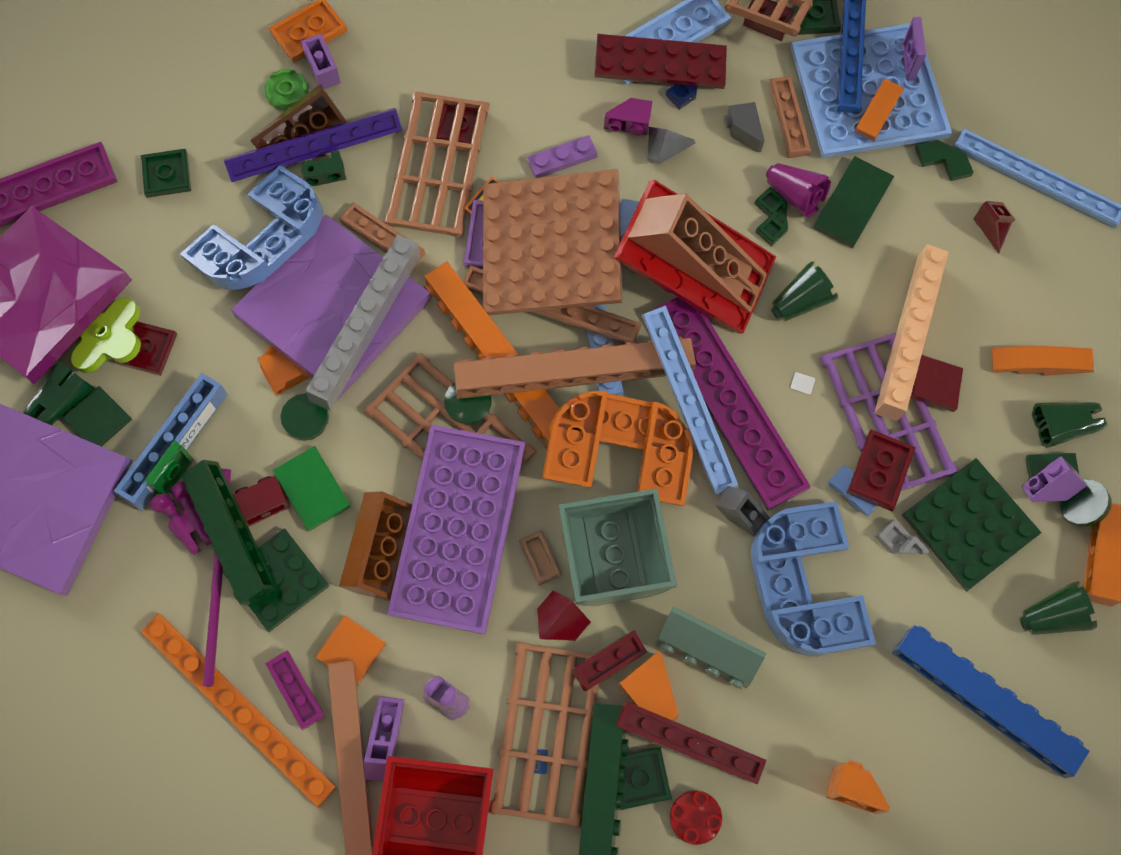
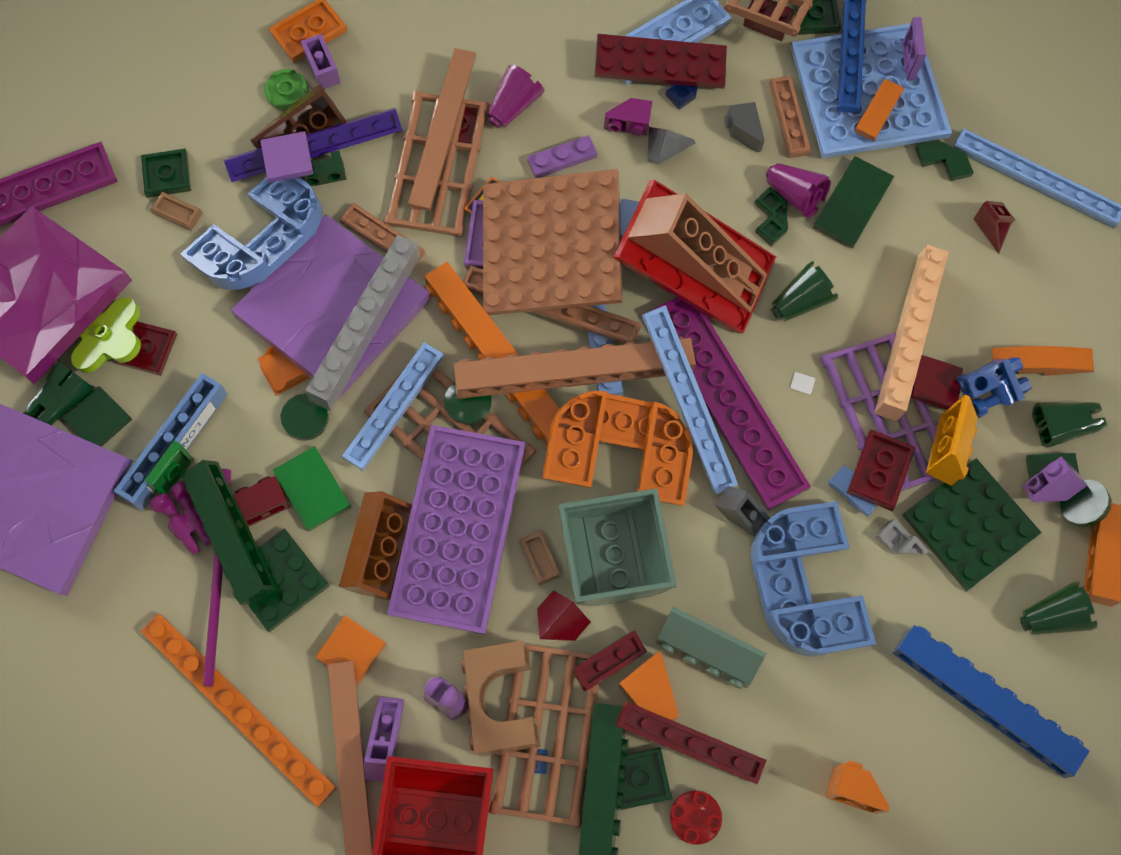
(176, 211): none -> medium nougat tile
(286, 157): none -> medium lavender tile
(295, 690): magenta plate -> none
(393, 406): none -> light blue plate
(442, 130): none -> nougat tile
(481, 669): none -> medium nougat arch
(513, 96): none -> magenta cone
(953, 442): none -> light orange slope
(998, 379): none -> blue hips

